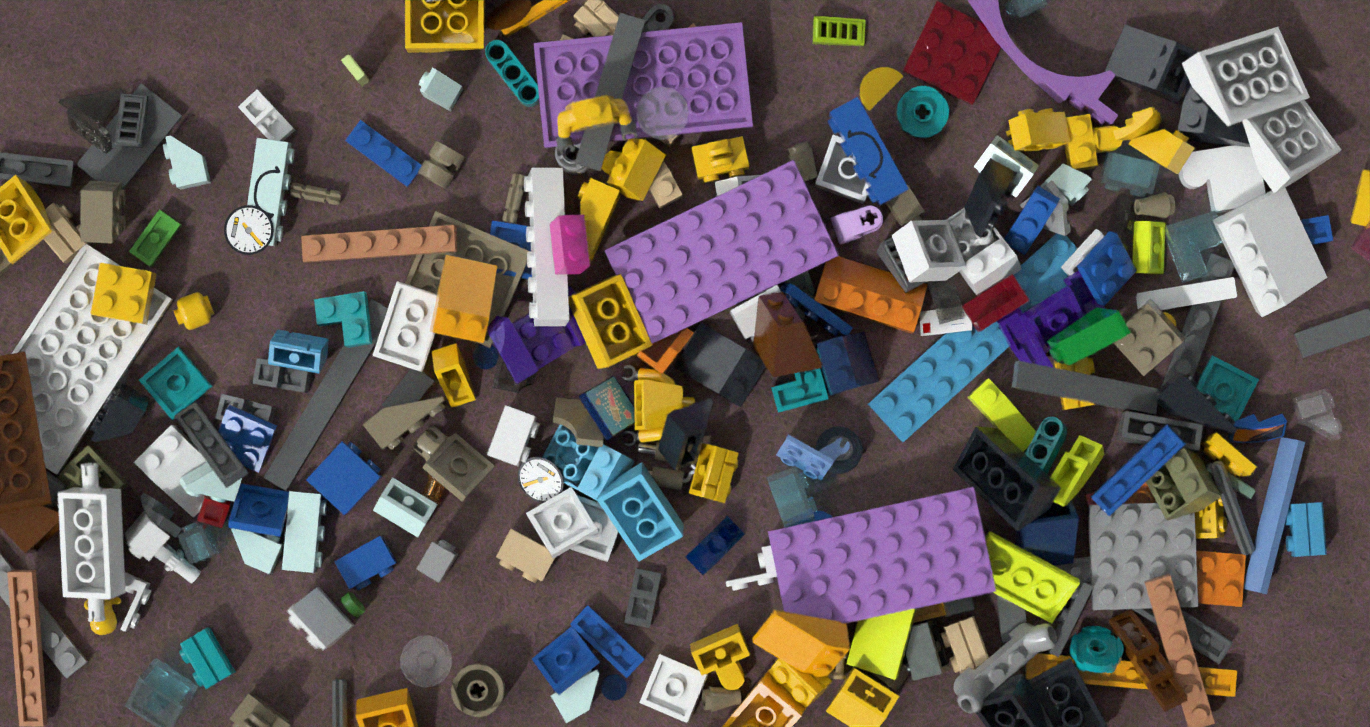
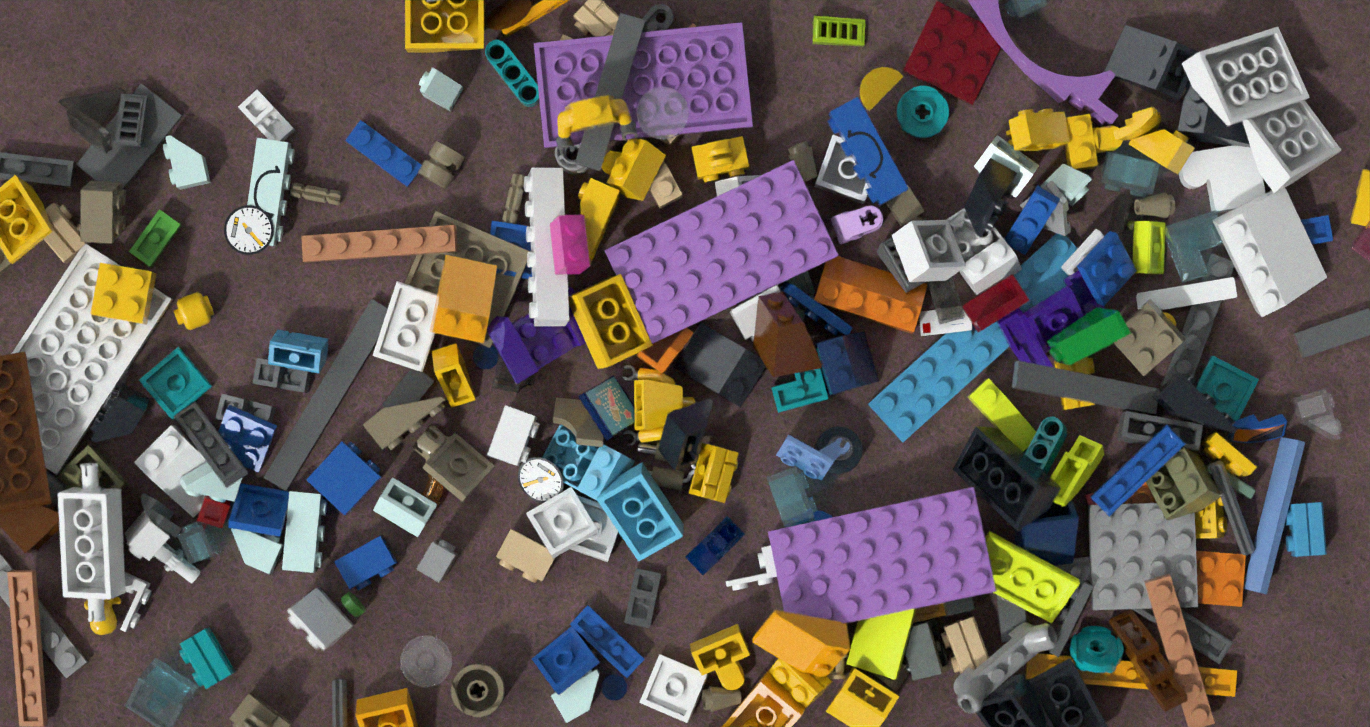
(349, 310): teal plate -> none
(355, 69): yellowish green tile -> none

